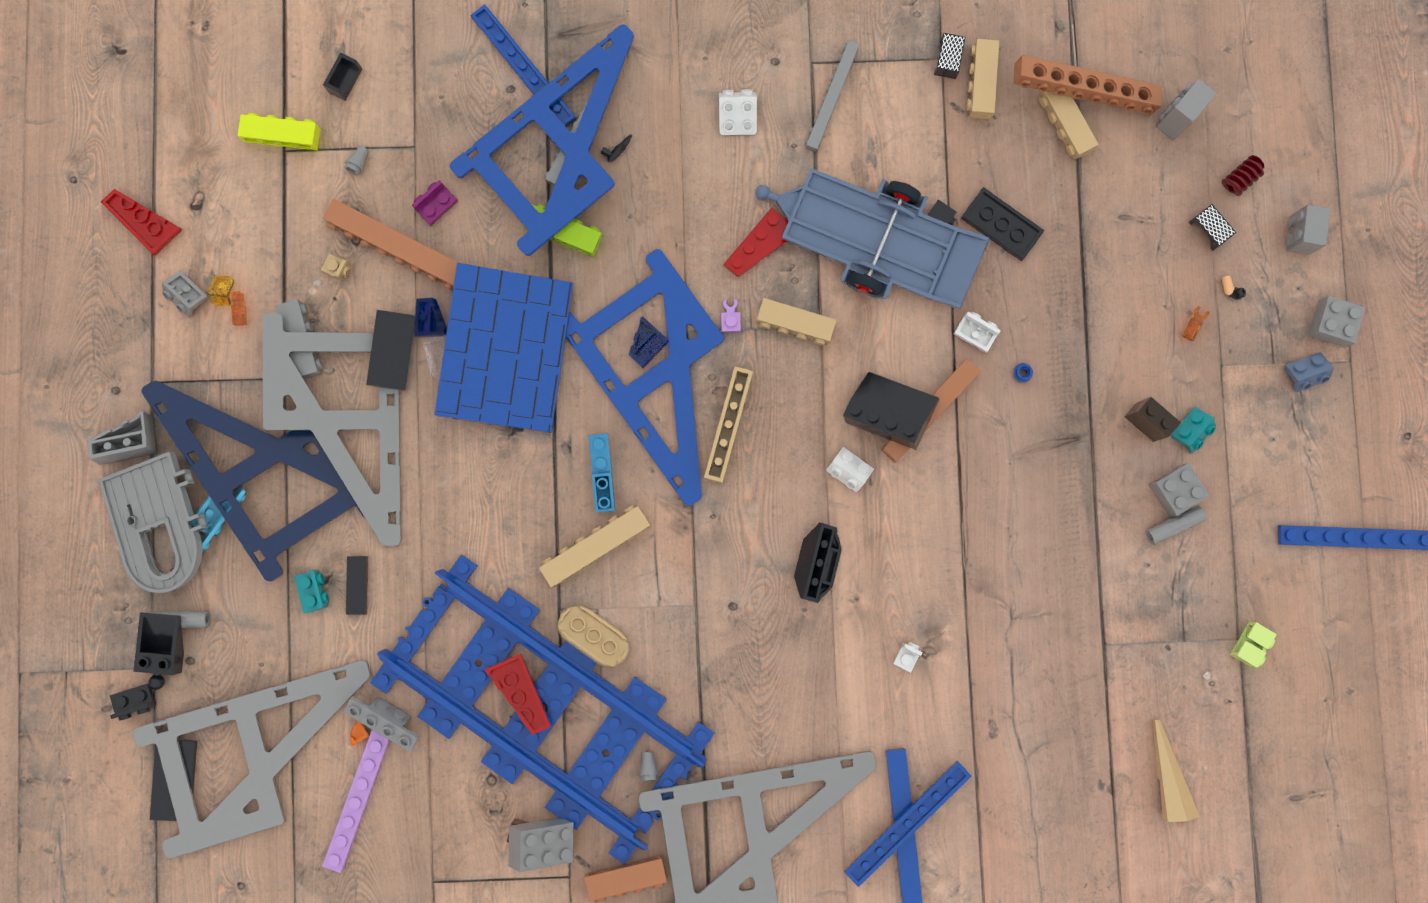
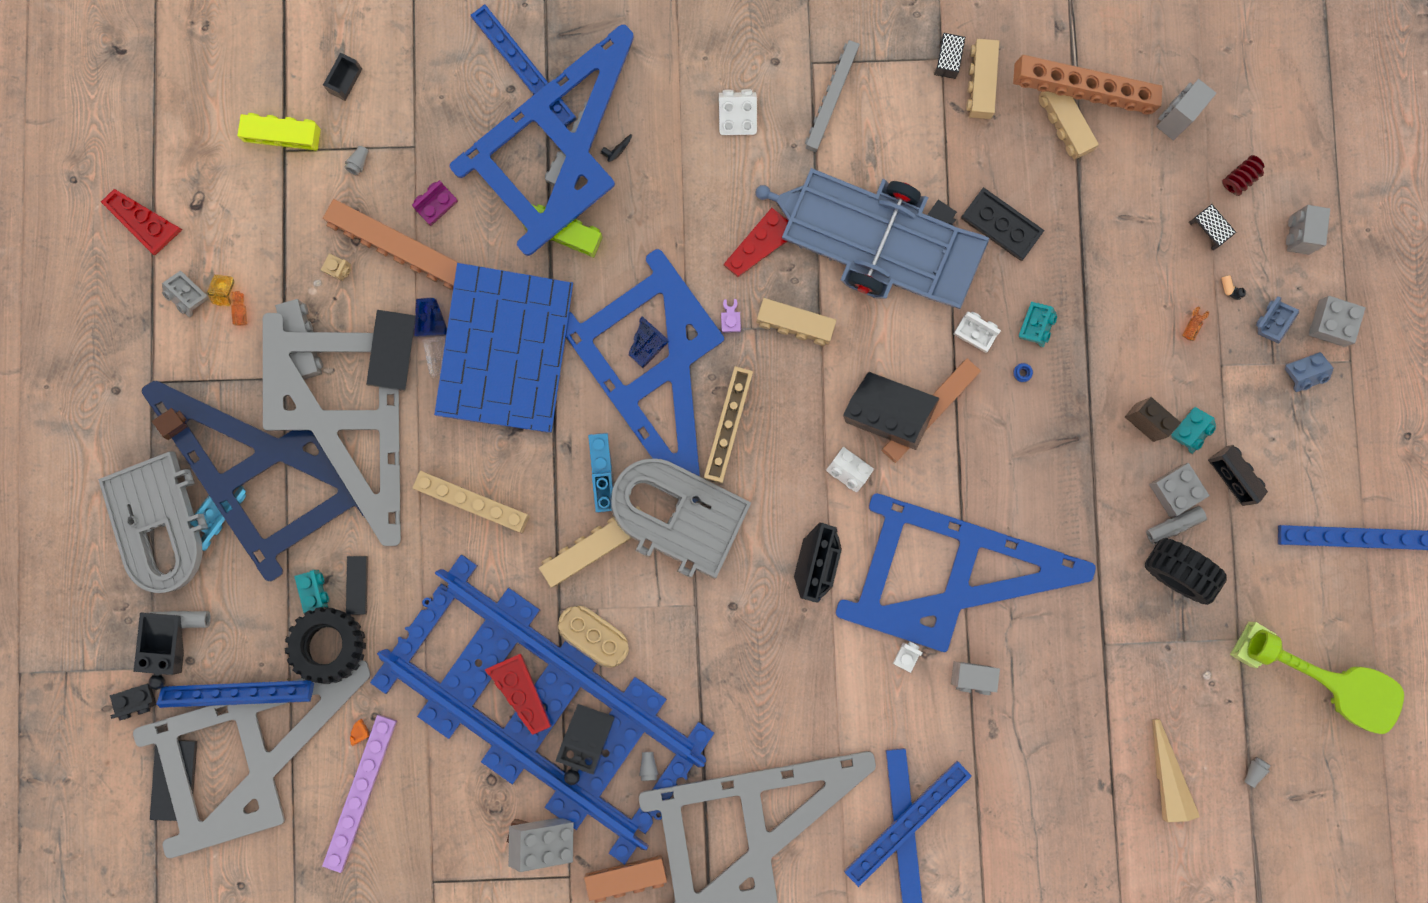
(125, 441): light grey wedge -> none
(170, 423): none -> reddish brown brick
(235, 694): none -> blue plate
(300, 640): none -> black tyre
(384, 720): light grey bracket -> none
(471, 501): none -> tan brick
(586, 738): none -> black slope
(693, 530): none -> light grey door
(904, 617): none -> blue piece
(975, 676): none -> light grey brick
(1038, 323): none -> teal bracket
(1186, 571): none -> black tyre
(1238, 475): none -> black slope
(1257, 771): none -> light grey cone
(1276, 320): none -> sand blue bracket
(1360, 693): none -> lime piece

